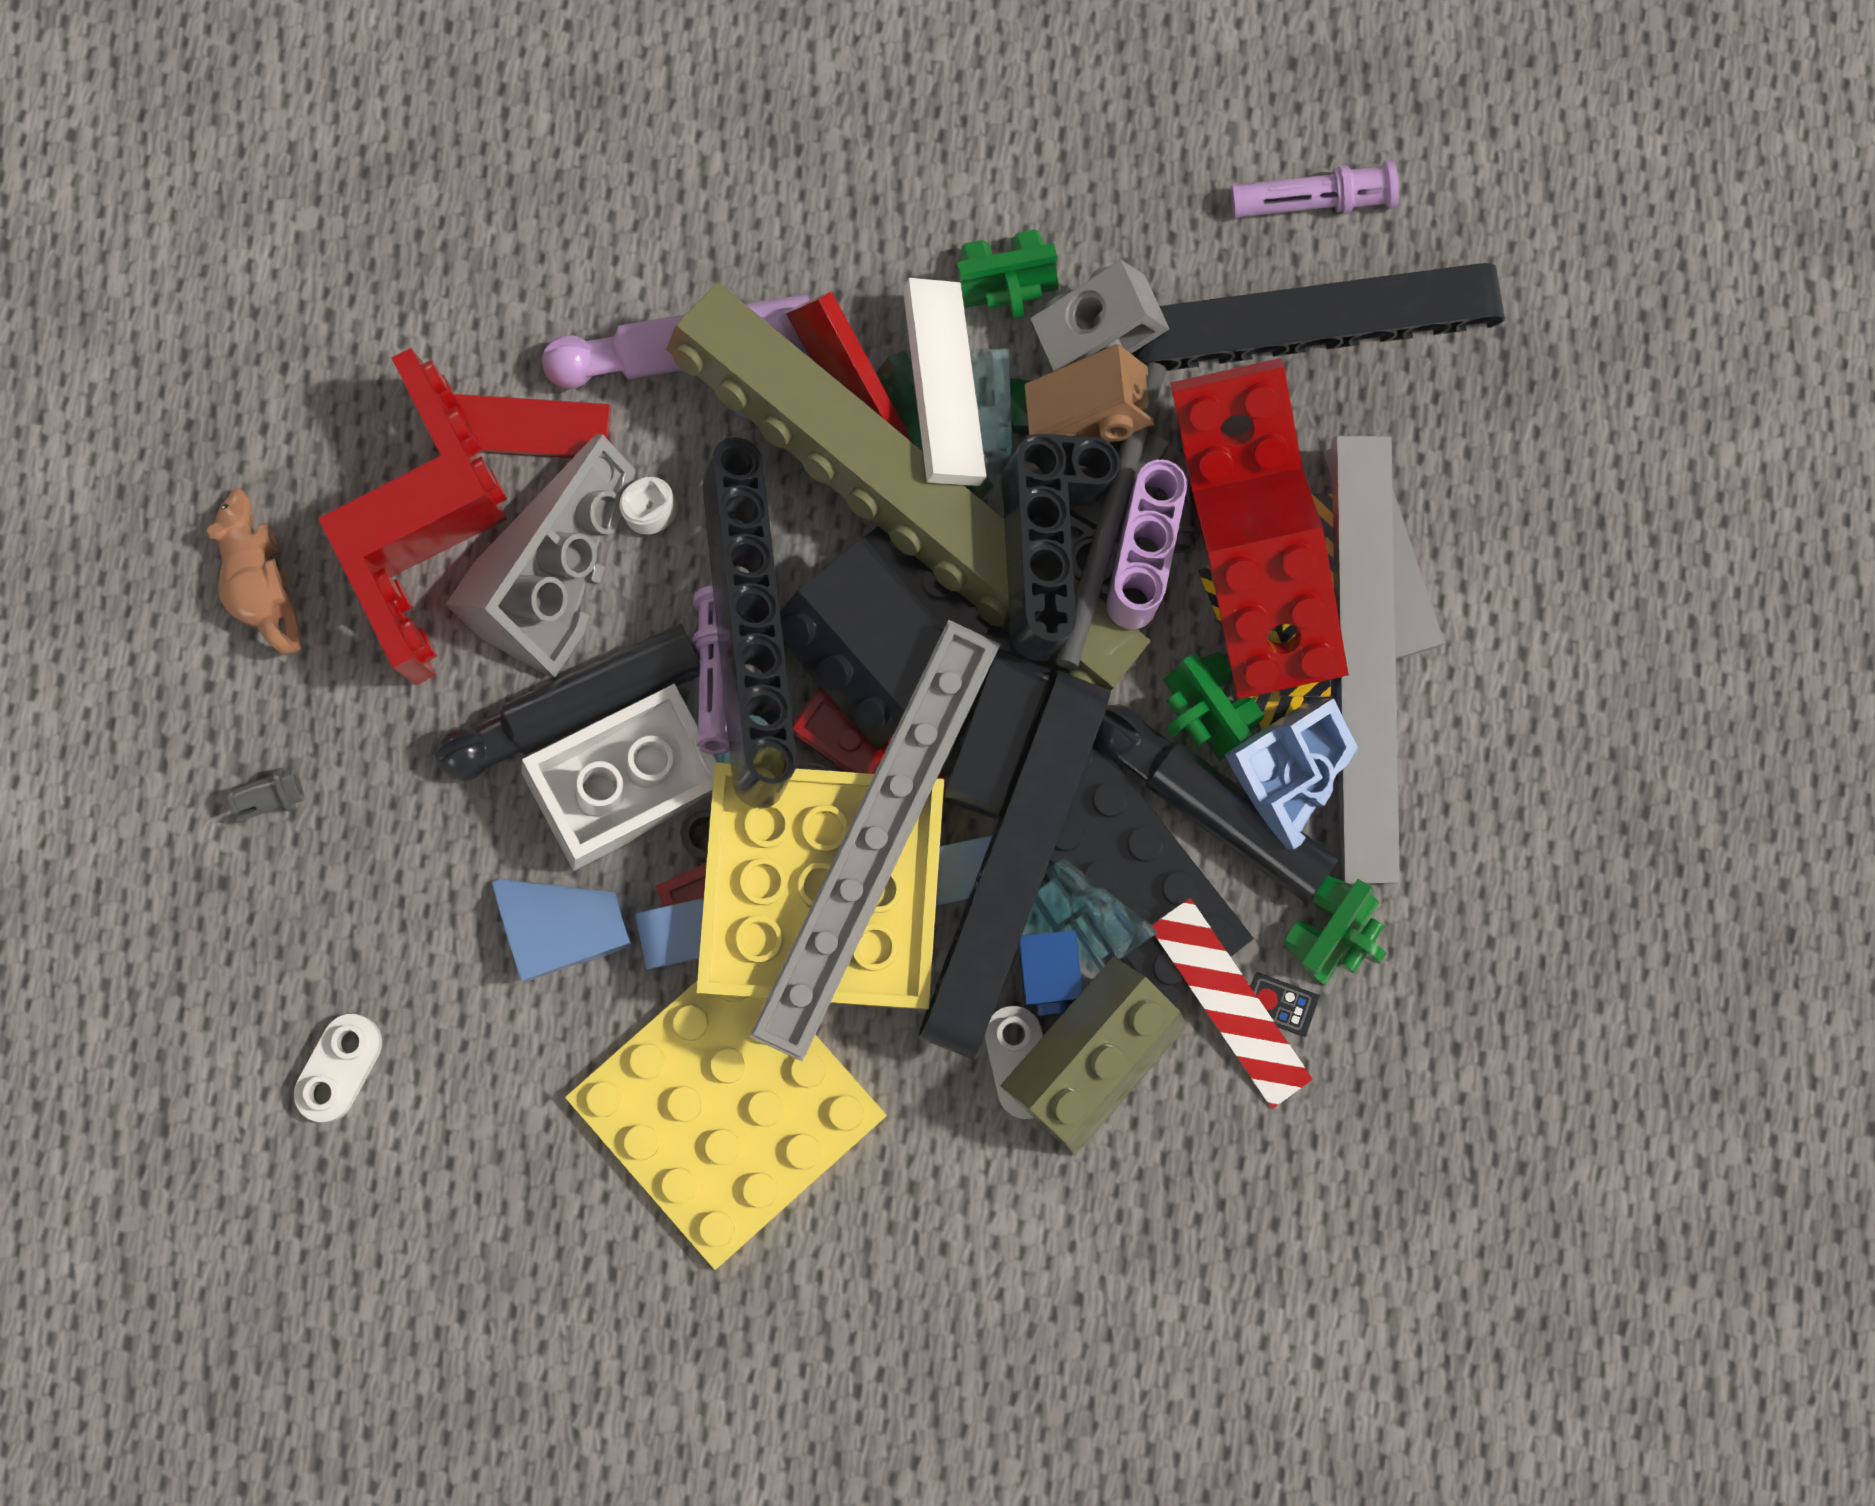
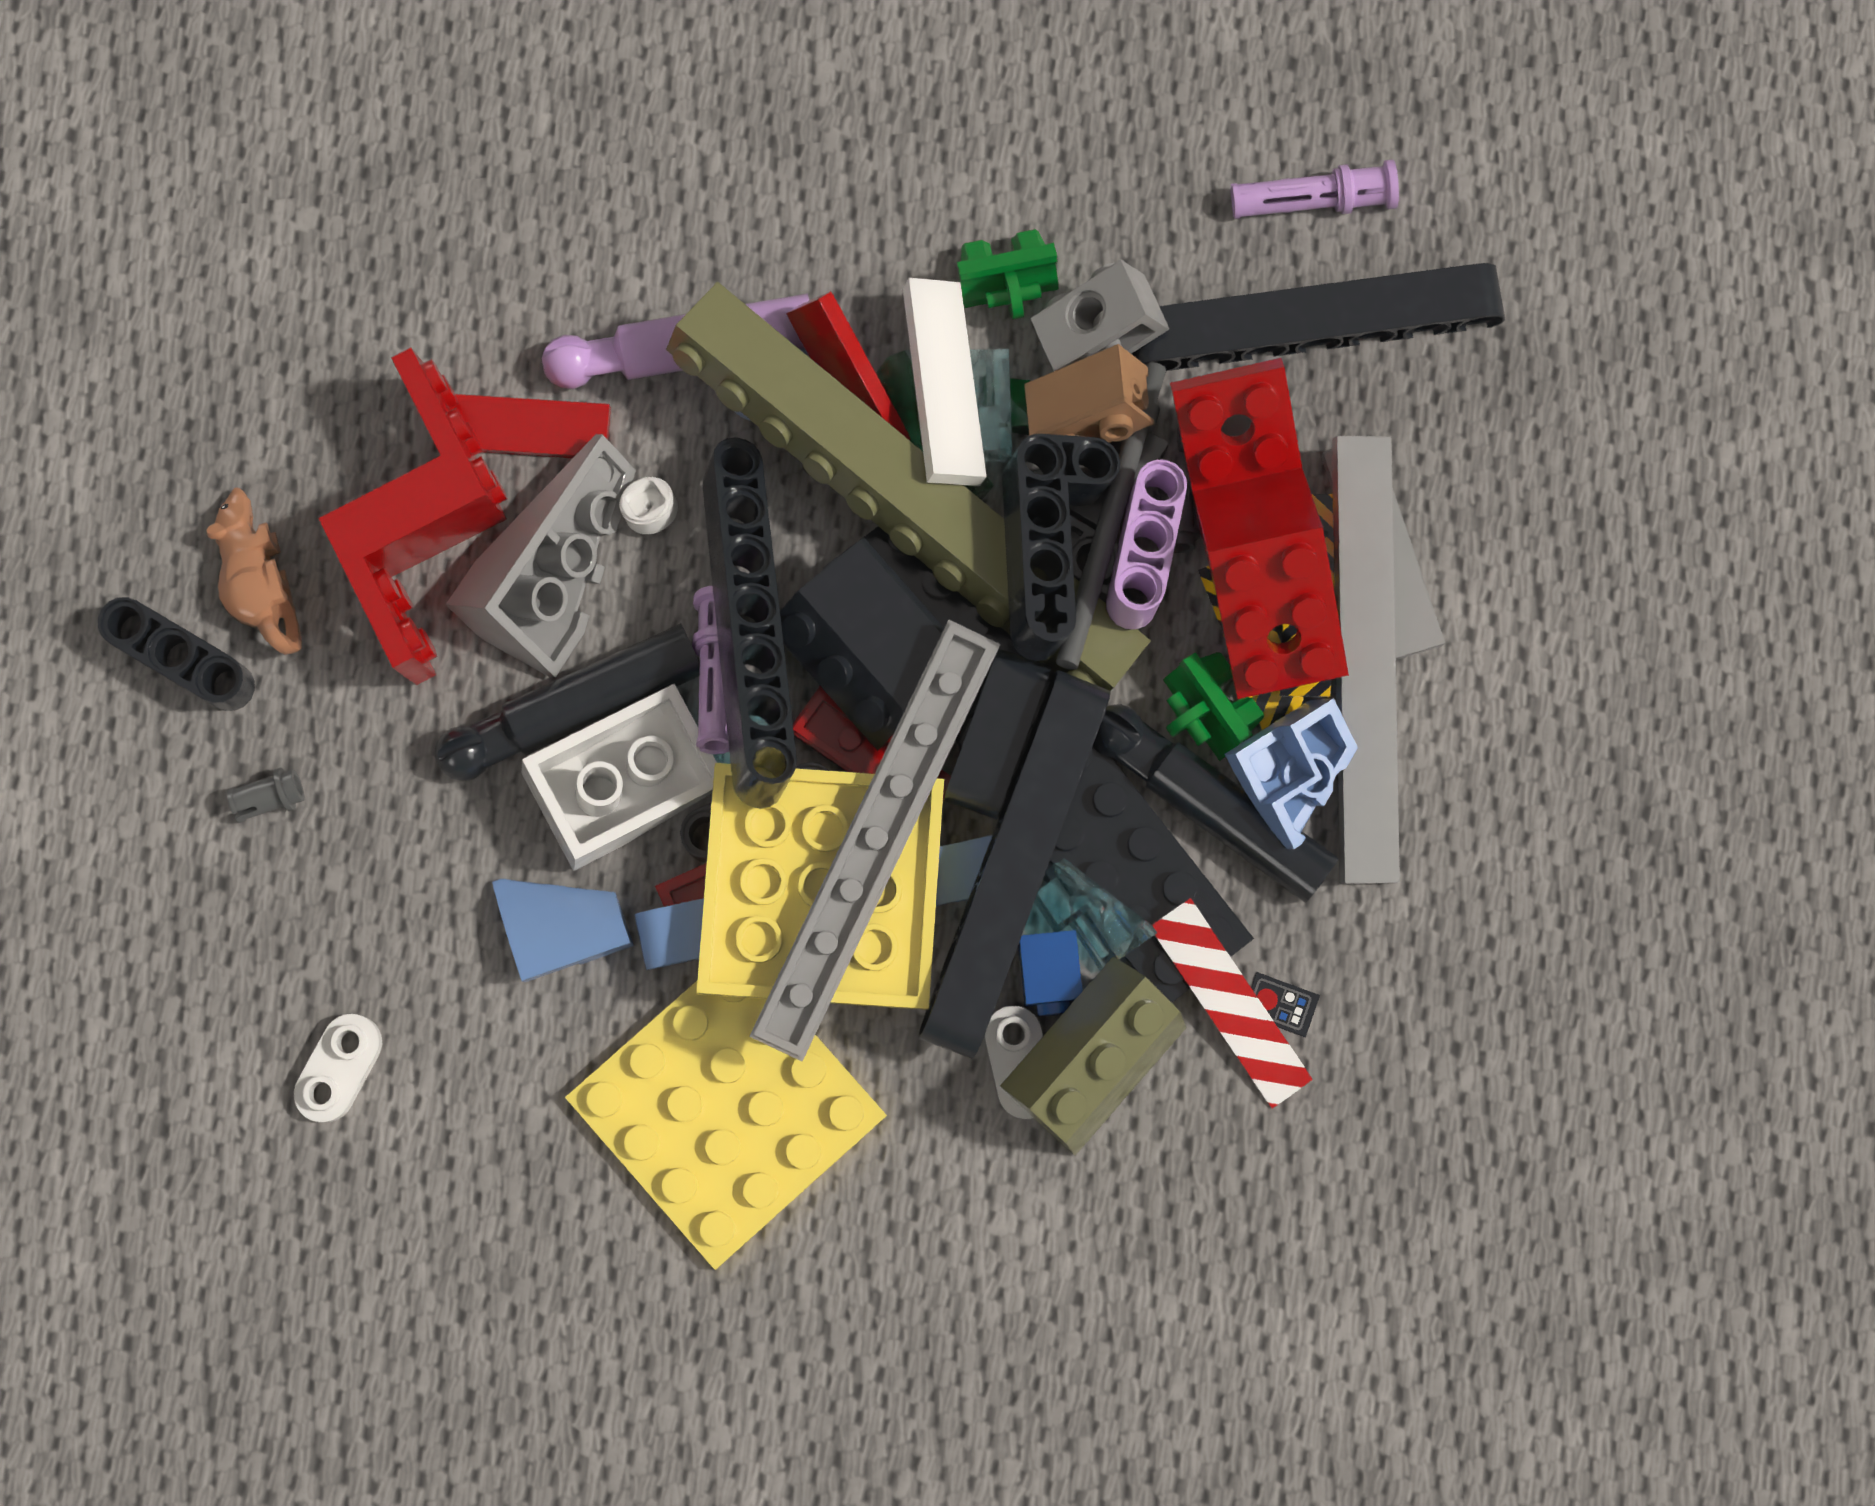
(159, 636): none -> black beam
(1350, 911): green hips -> none

